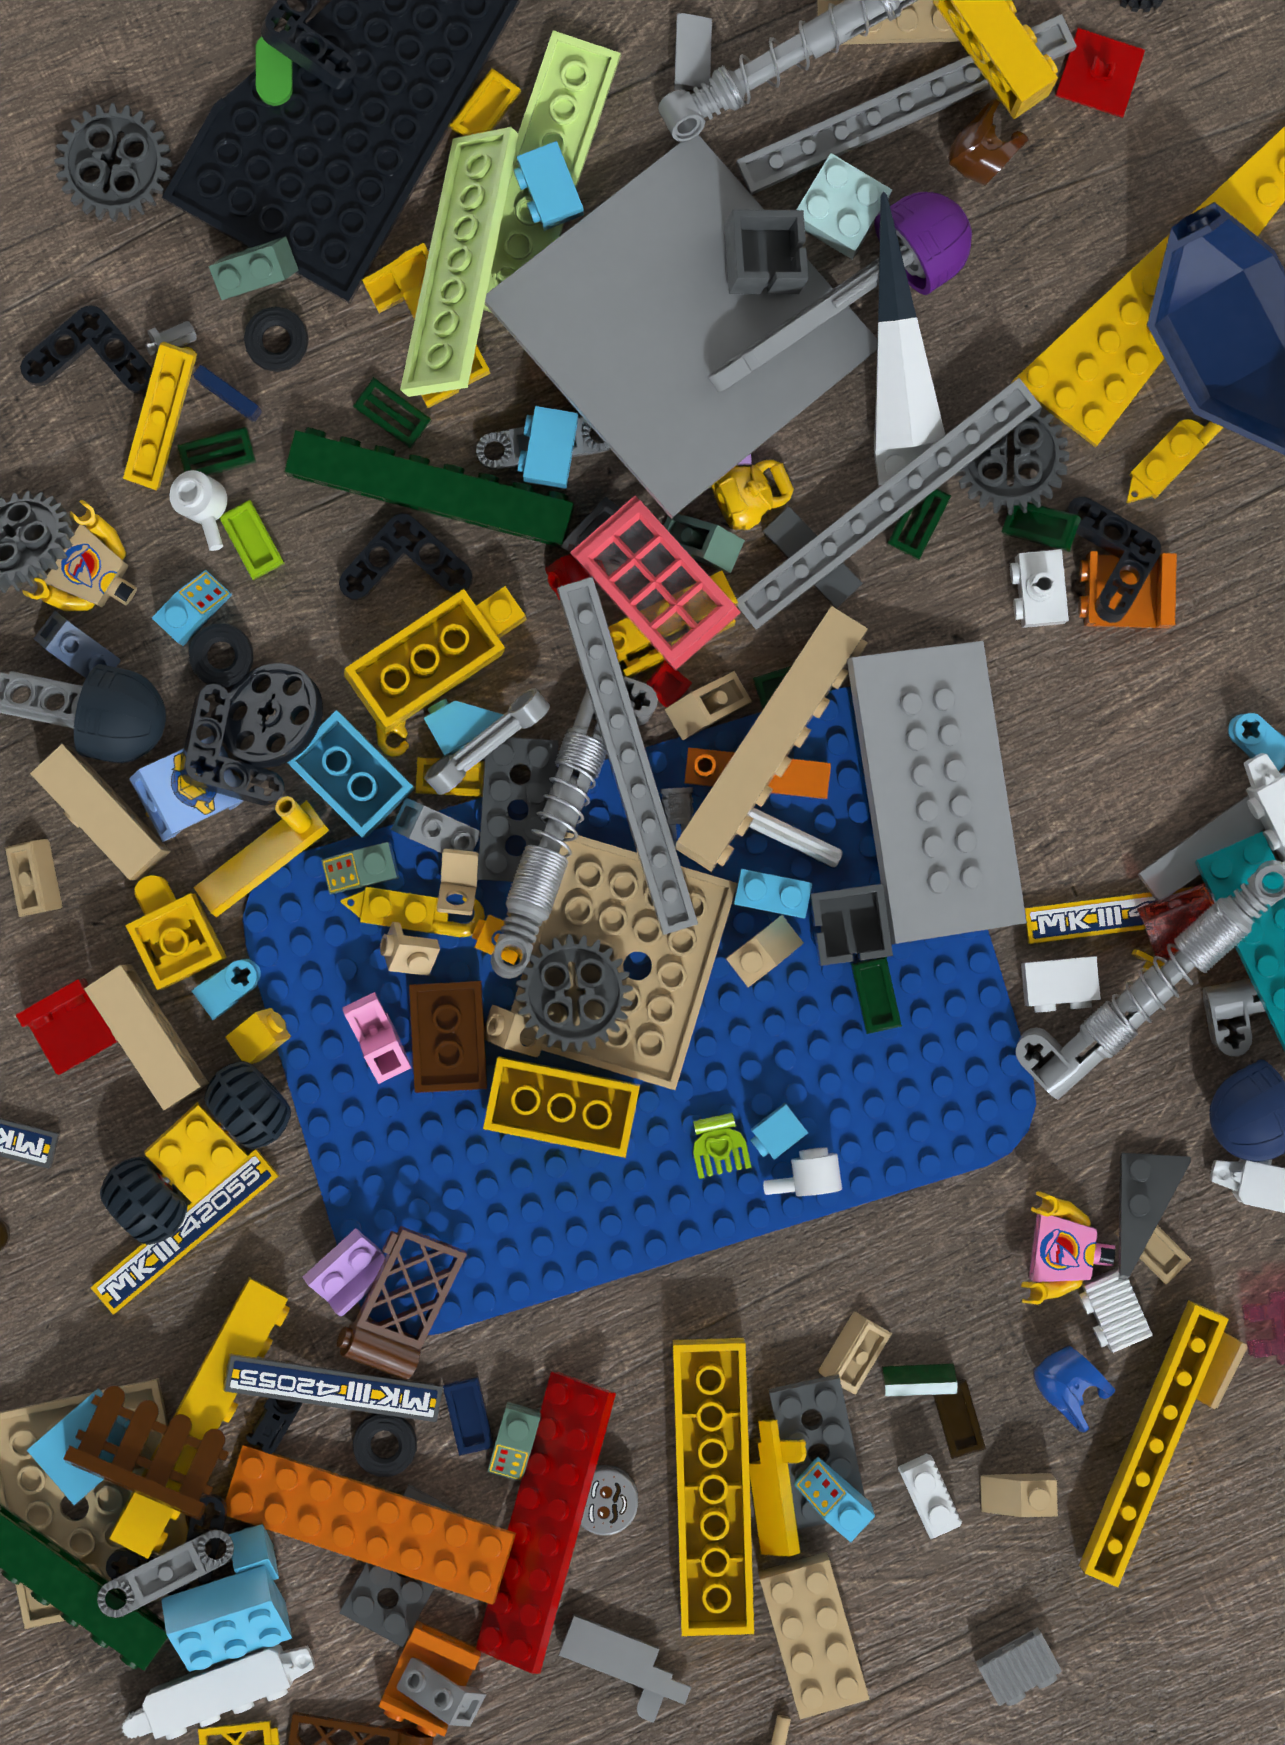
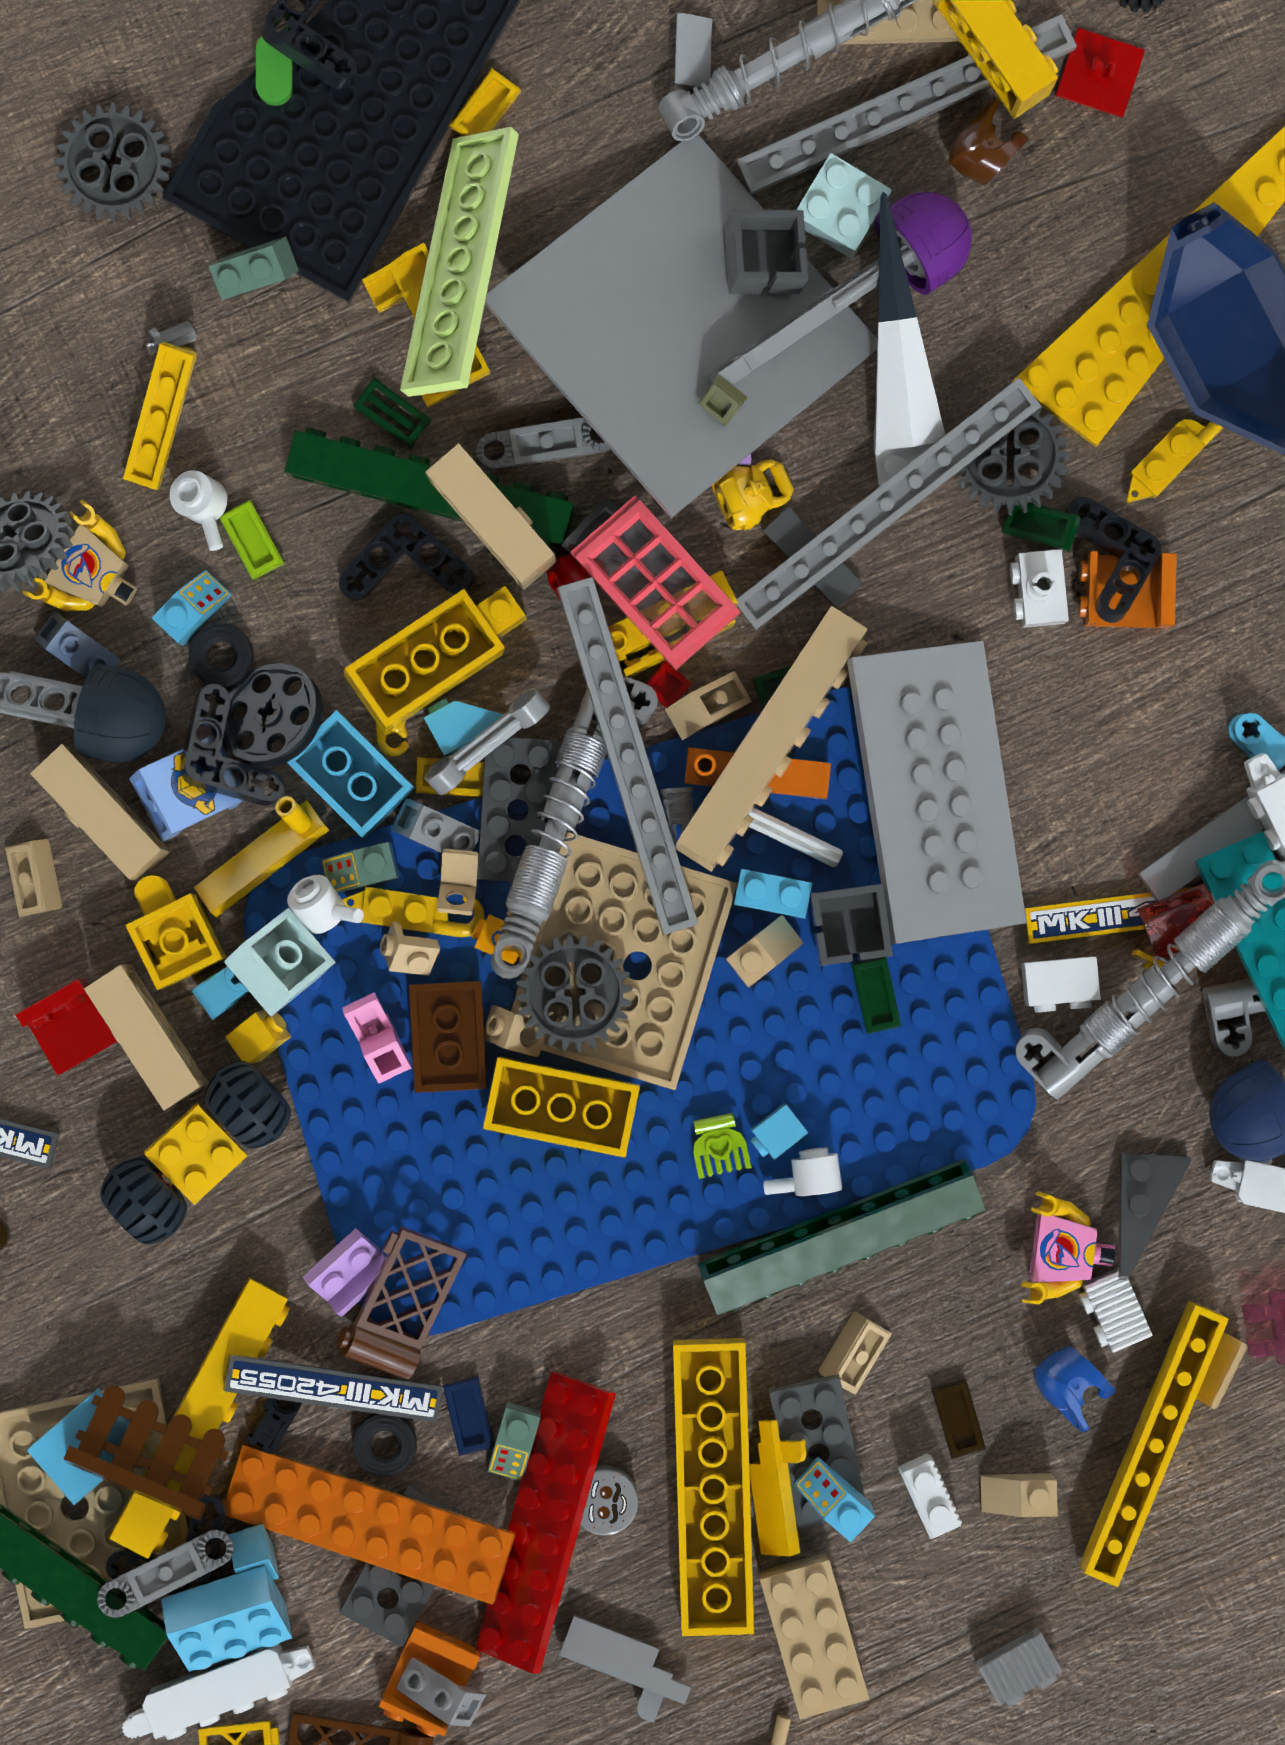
(97, 340): black beam -> none
(201, 1219): tile -> none
(216, 439): dark green tile -> none
(227, 393): dark blue tile -> none
(276, 317): black tyre -> none
(279, 962): none -> light aqua brick
(320, 905): none -> white piece
(491, 516): none -> tan brick
(549, 186): medium azure brick -> none
(549, 447): medium azure brick -> none
(560, 109): yellowish green plate -> none
(705, 541): sand green slope -> none
(722, 400): none -> olive tile
(841, 1237): none -> brick
(905, 547): dark green tile -> none
(919, 1380): dark green tile -> none
(1163, 1256): tan tile -> none

